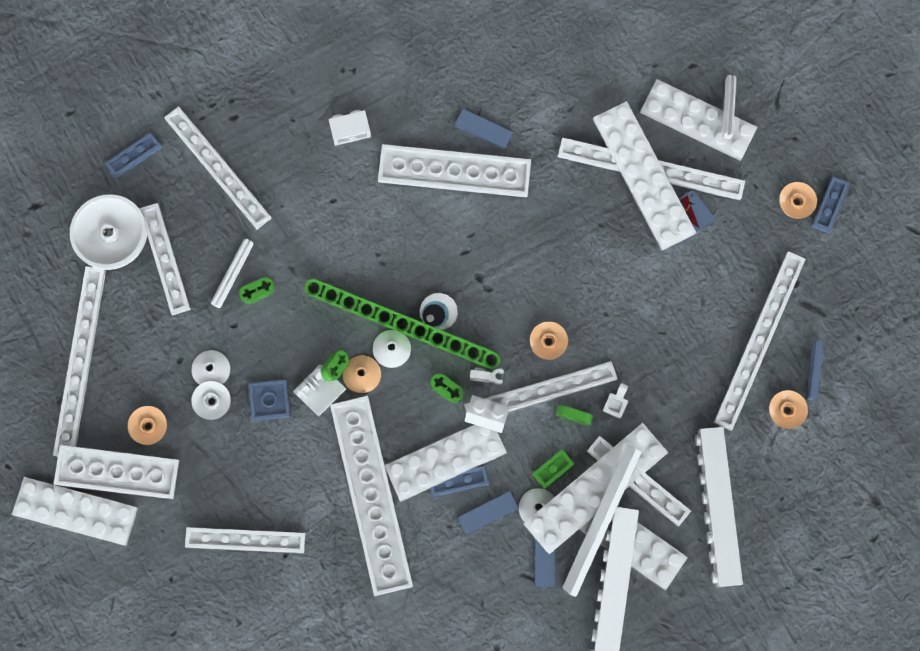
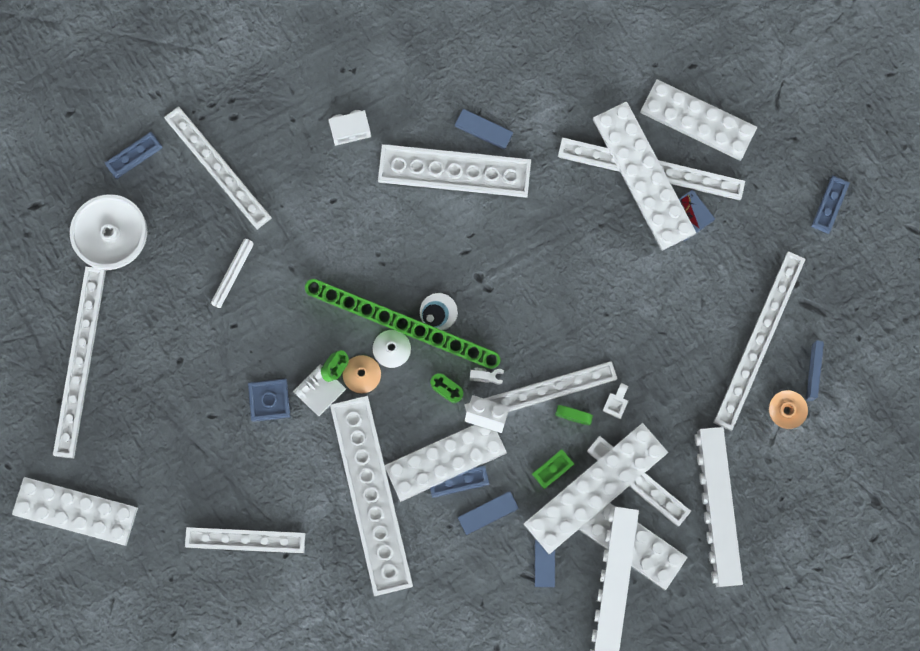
(116, 472): white plate -> none
(138, 421): light nougat dish -> none
(165, 260): white plate -> none
(204, 393): white dish -> none
(220, 370): white dish -> none
(254, 286): bright green beam -> none
(530, 499): white dish -> none
(550, 331): light nougat dish -> none
(601, 520): white tile -> none
(729, 107): white axle -> none
(802, 193): light nougat dish -> none

